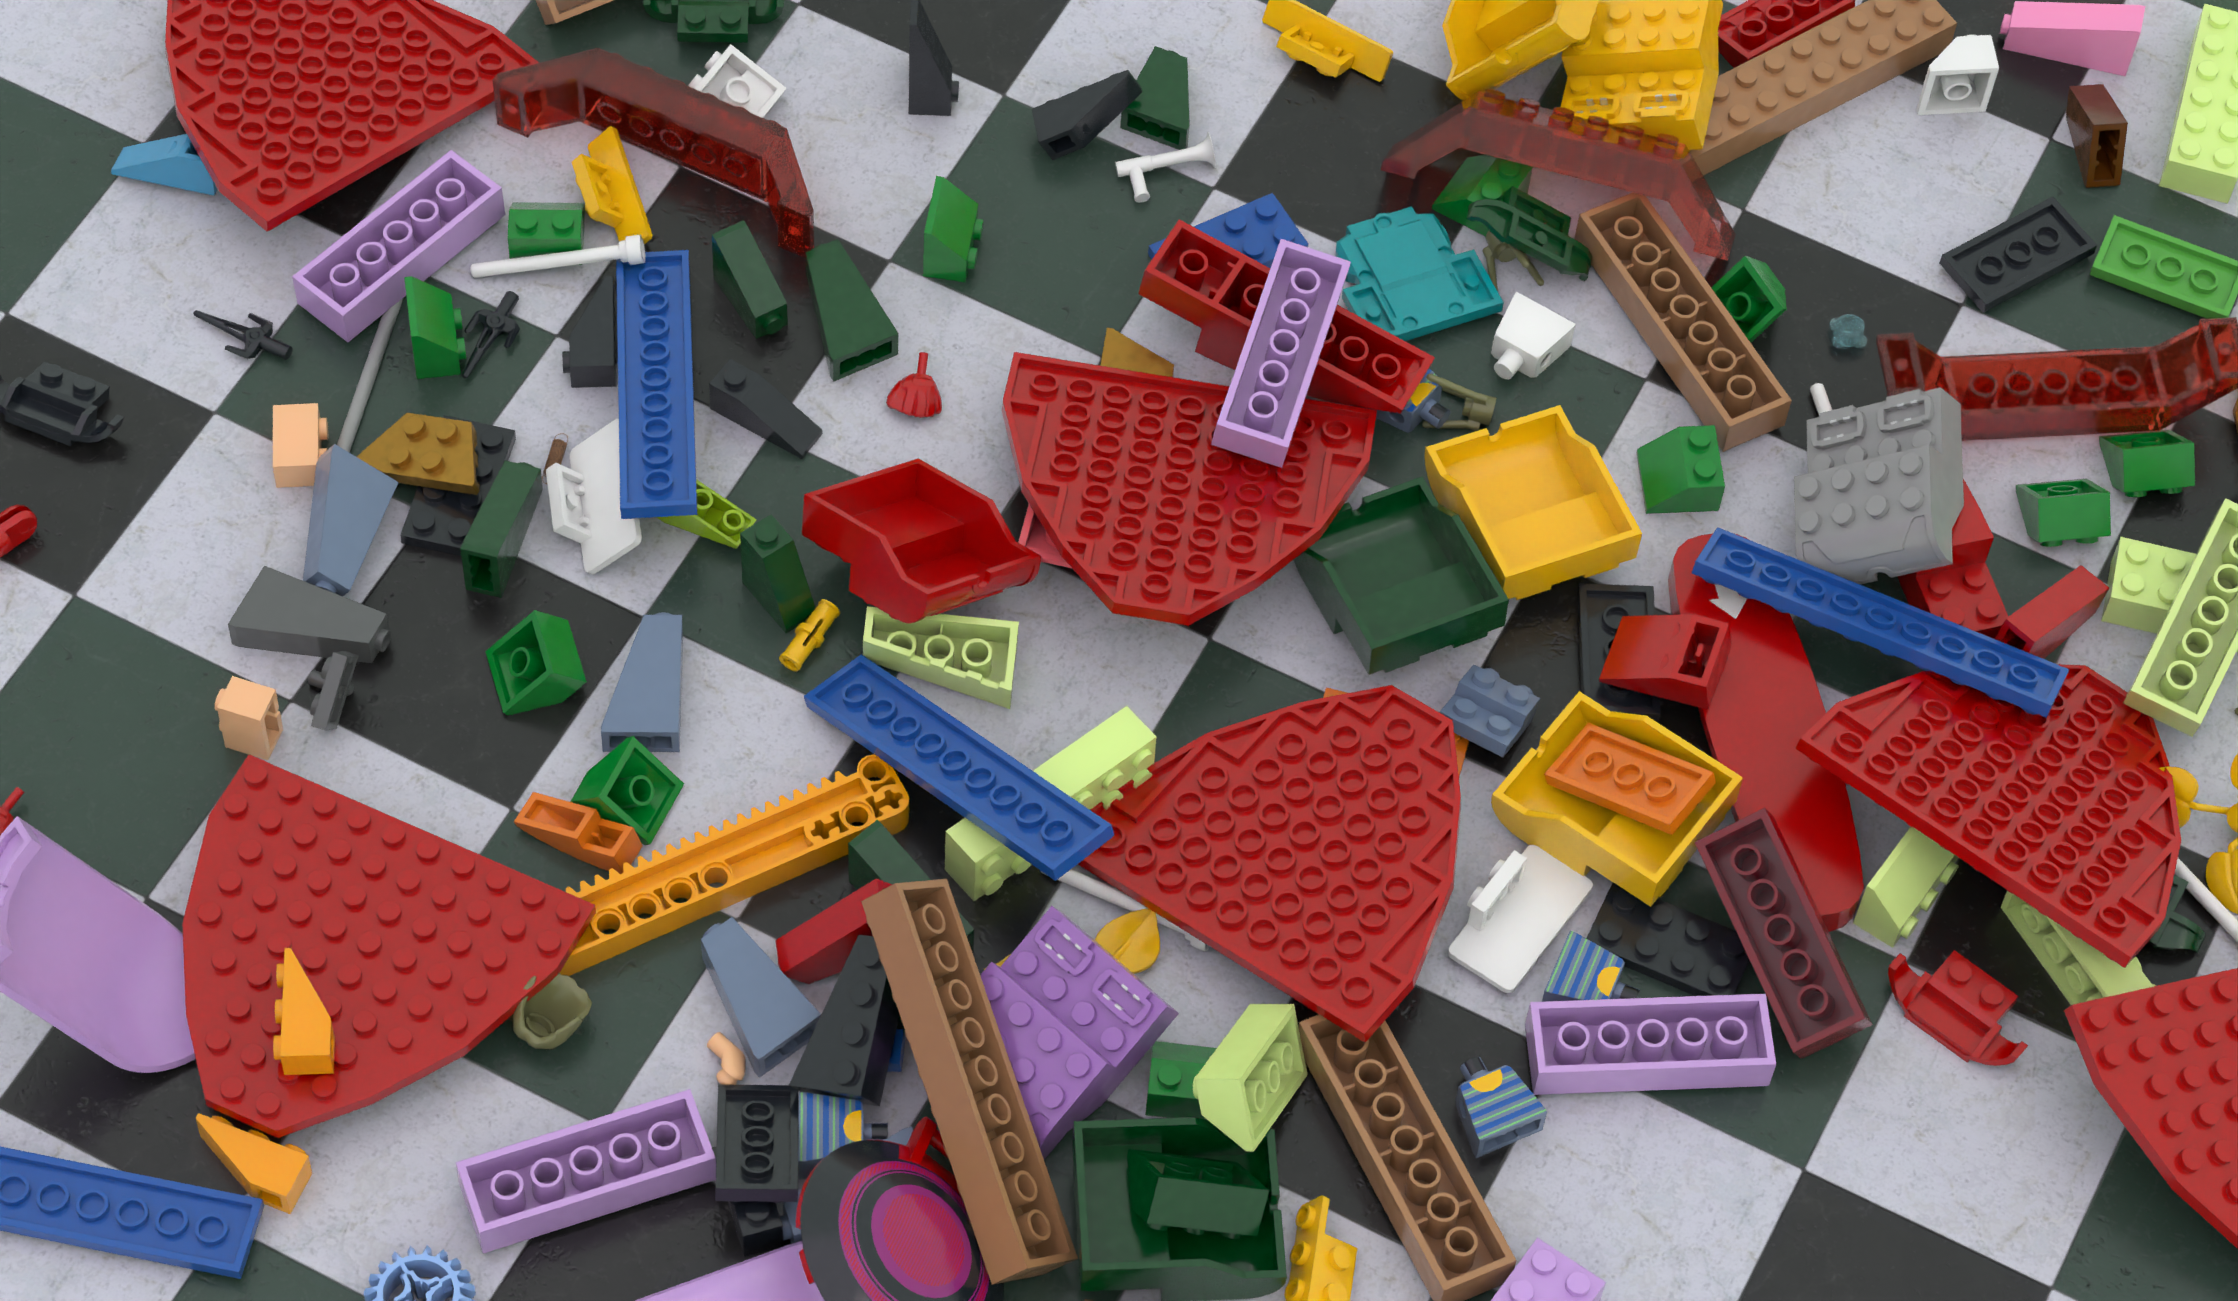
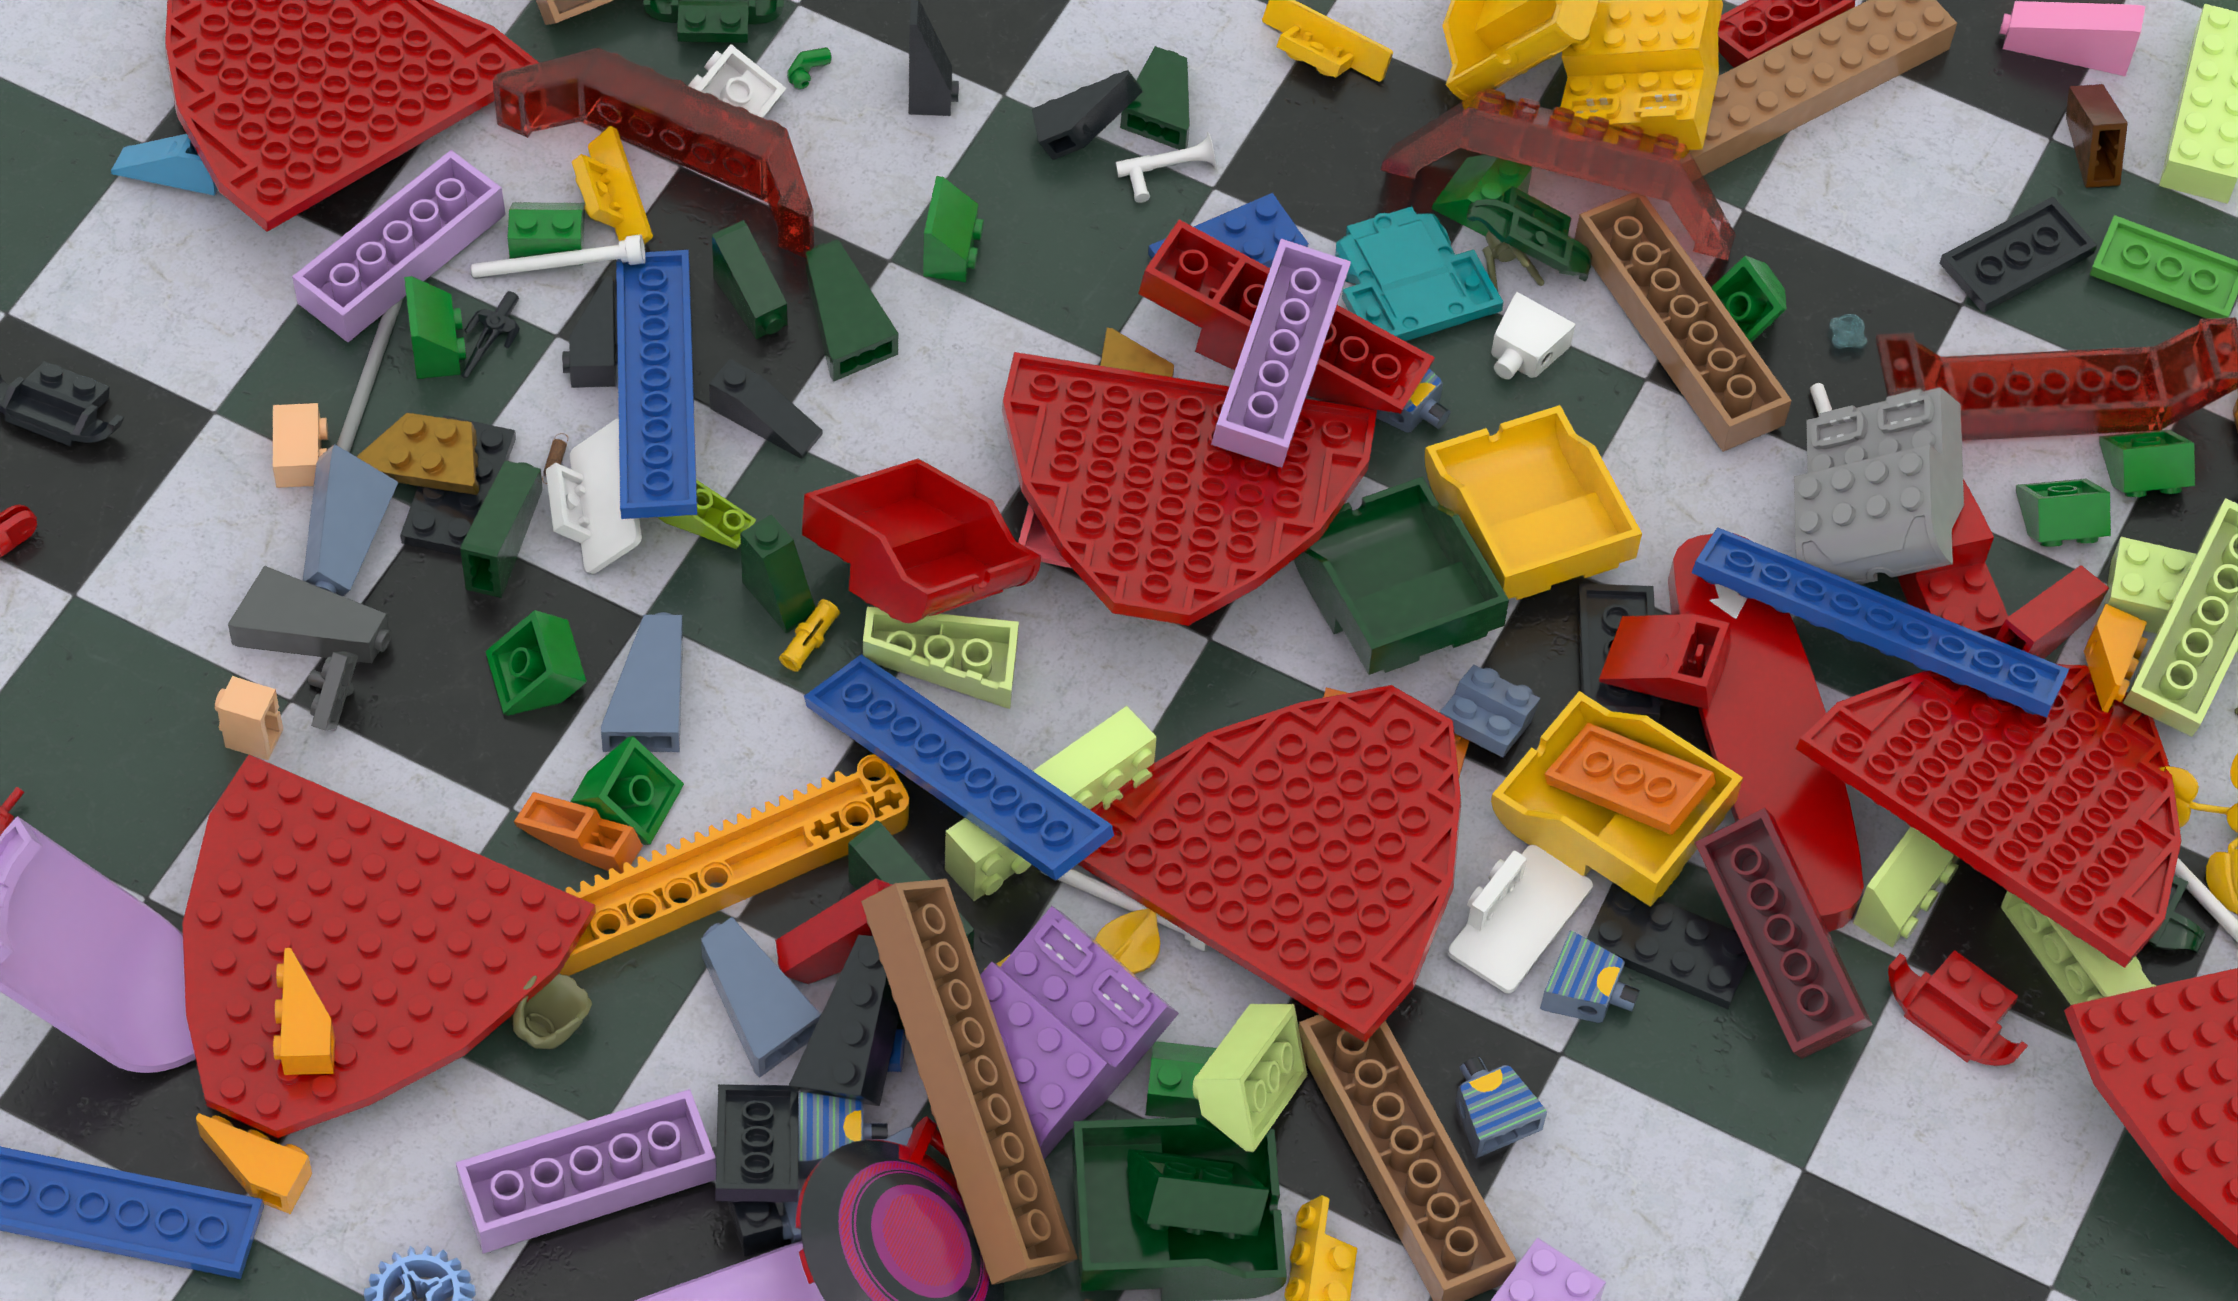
(254, 338): black piece -> none
(731, 1057): light nougat arm -> none
(799, 70): none -> green arm
(916, 393): red piece -> none
(1477, 406): olive plant -> none
(1649, 1044): lavender brick -> none
(1682, 471): green slope -> none
(1960, 77): white slope -> none
(2111, 652): none -> light orange slope

